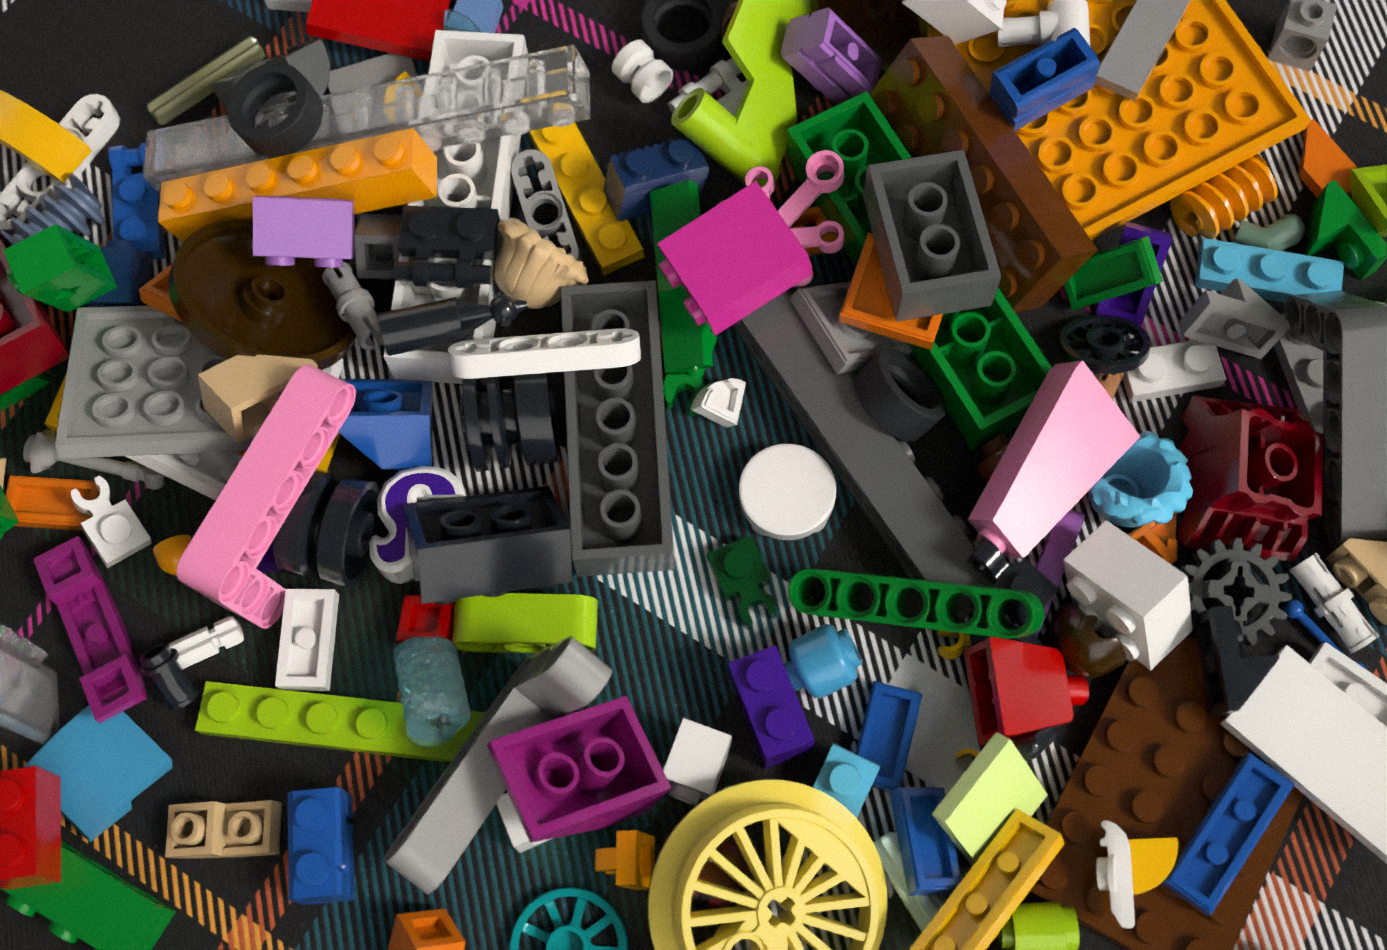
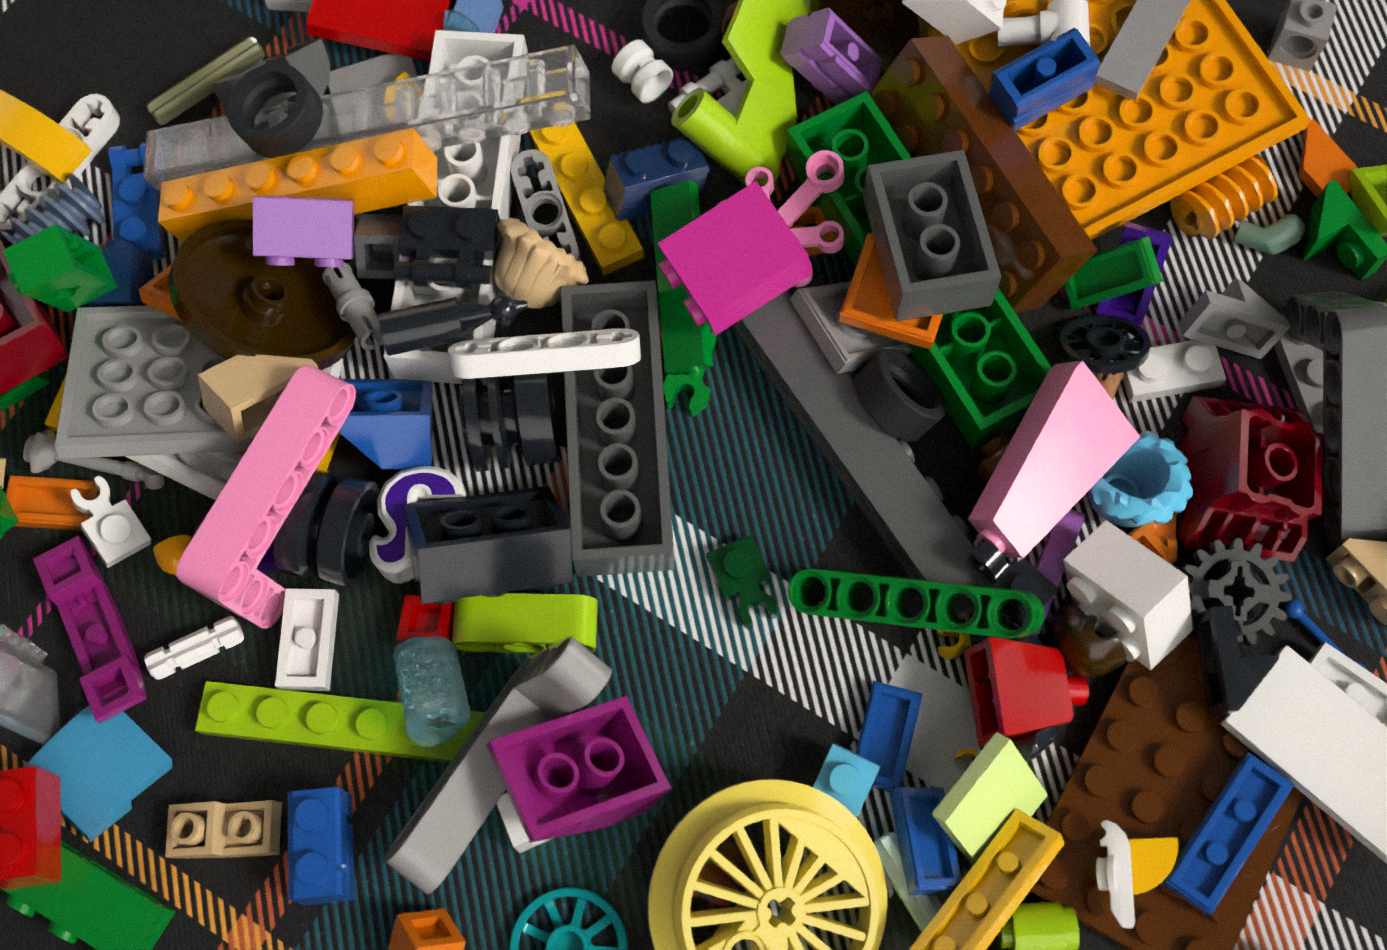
(168, 676): black pin -> none
(630, 859): light orange tile -> none
(696, 761): white brick -> none
(720, 401): white tile -> none
(770, 707): dark purple brick -> none
(787, 492): white tile -> none
(823, 661): dark azure head -> none
(1266, 271): medium azure plate -> none
(1334, 603): white pin -> none

